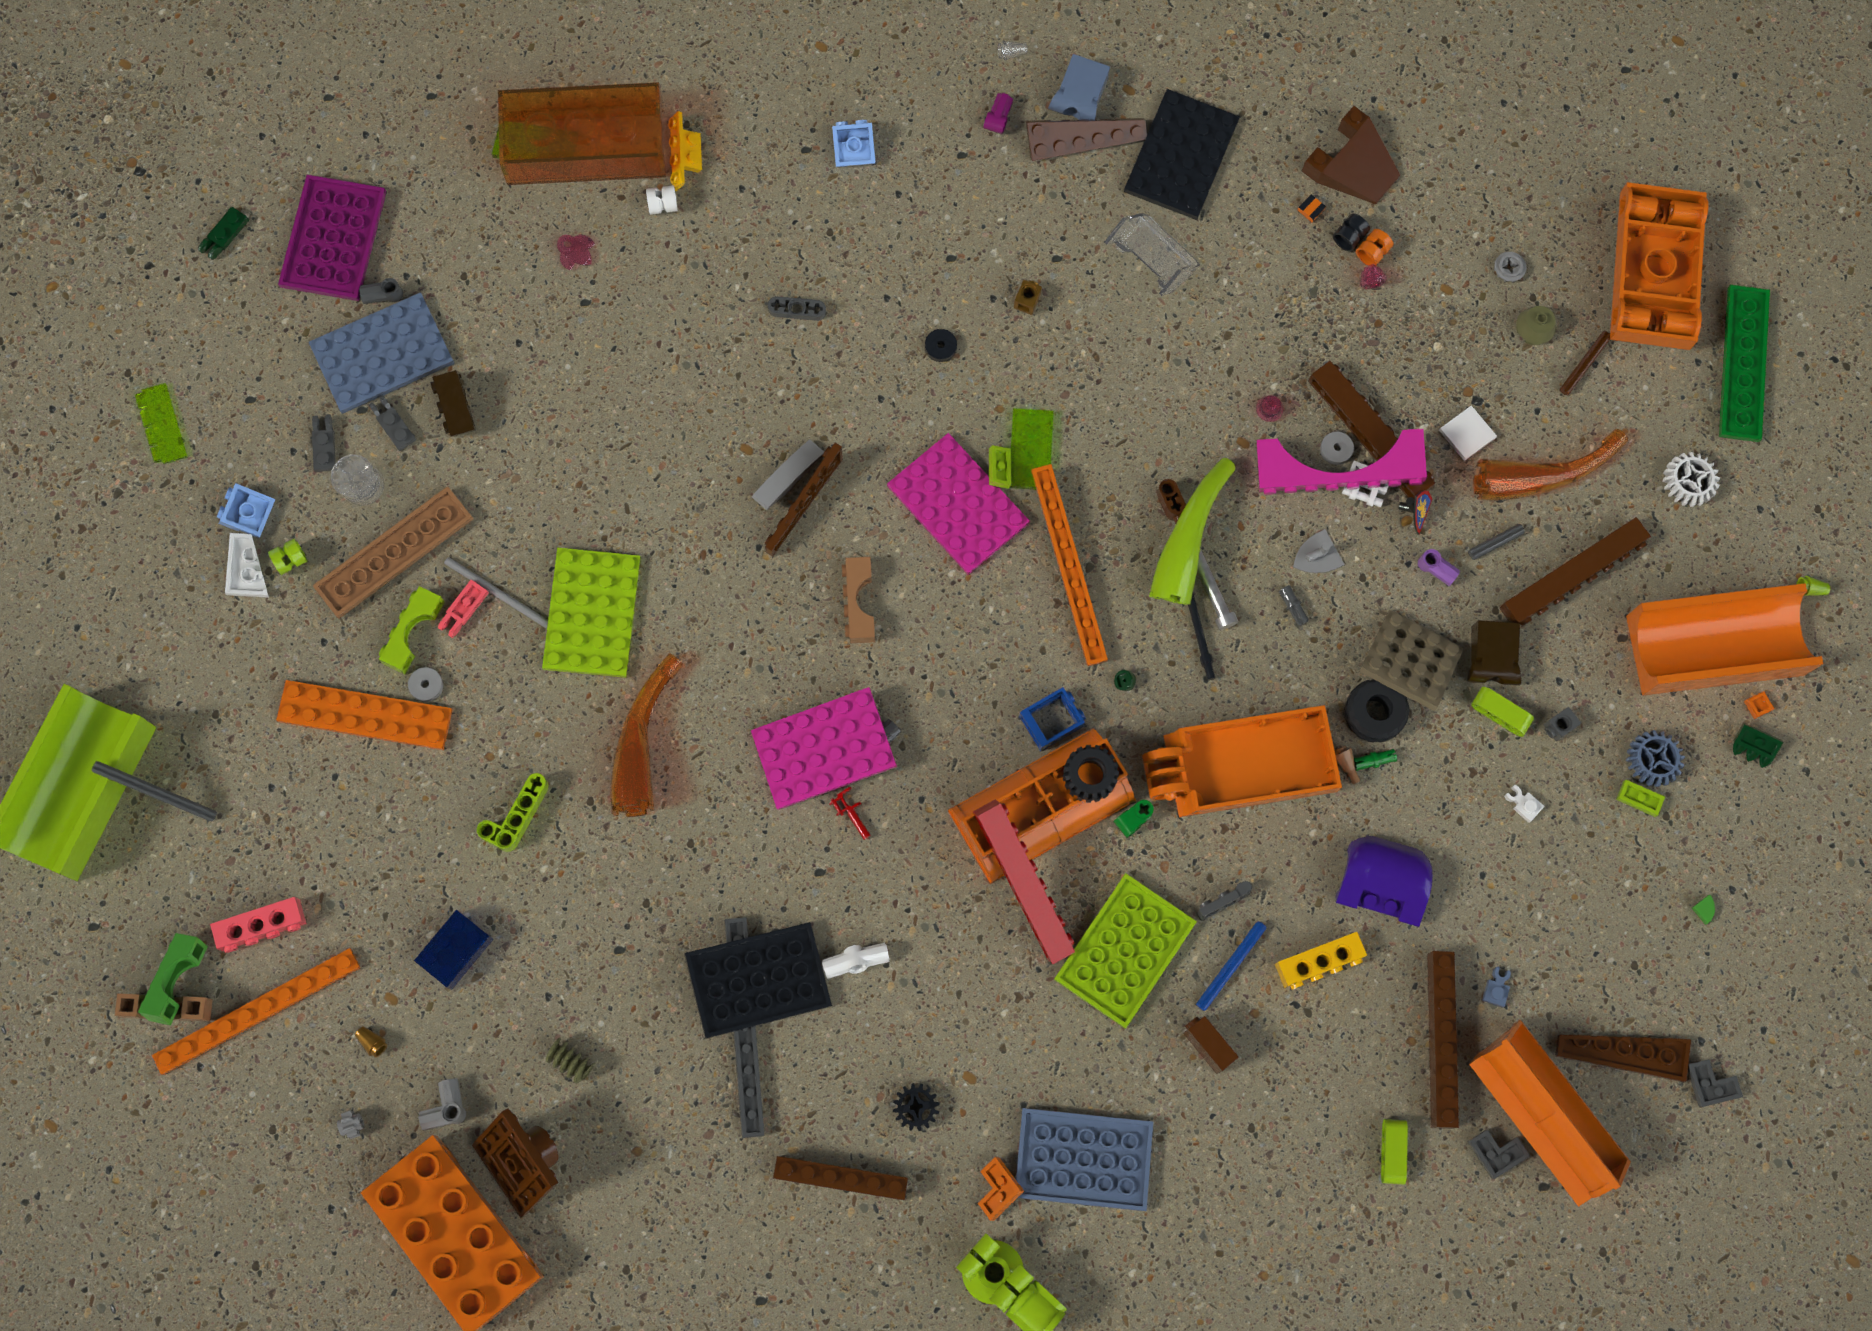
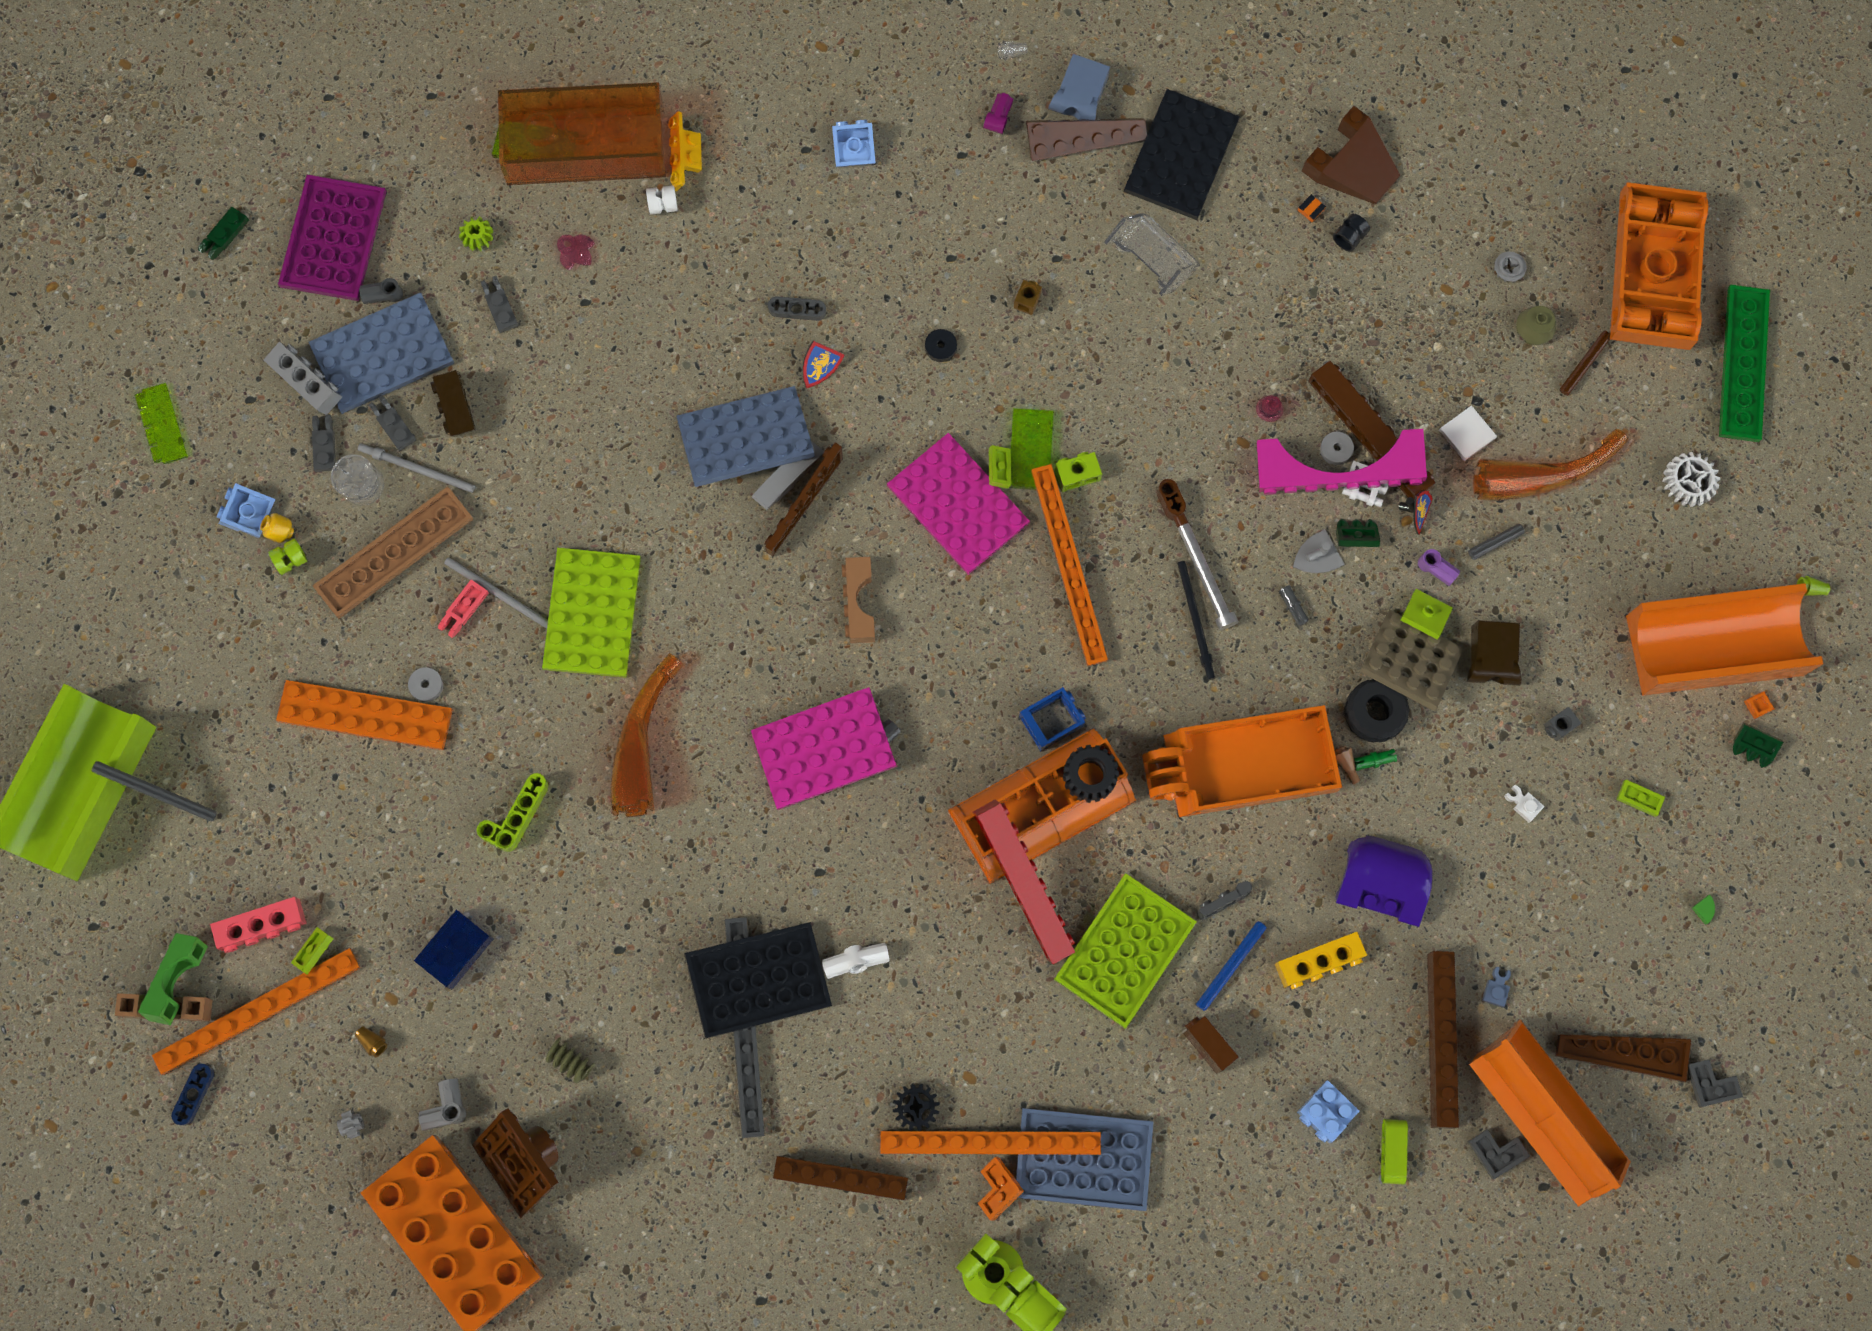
(191, 1112): none -> dark blue beam
(243, 568): white wing -> none
(277, 527): none -> yellow head
(280, 359): none -> light grey brick
(312, 950): none -> lime plate
(380, 454): none -> light grey bar
(422, 606): lime arch -> none
(482, 236): none -> lime gear
(499, 306): none -> dark grey hinge
(745, 436): none -> sand blue plate
(819, 363): none -> shield
(851, 813): red piece -> none
(990, 1143): none -> orange plate
(1069, 479): none -> lime brick
(1125, 680): dark green tile -> none
(1132, 820): green piece -> none
(1180, 557): lime brick -> none
(1327, 1112): none -> light blue plate
(1357, 534): none -> dark green plate
(1372, 277): clear pink cone -> none
(1376, 245): orange wheel -> none
(1426, 614): none -> lime plate
(1502, 711): lime beam -> none
(1575, 572): reddish brown brick -> none
(1665, 745): sand blue gear -> none

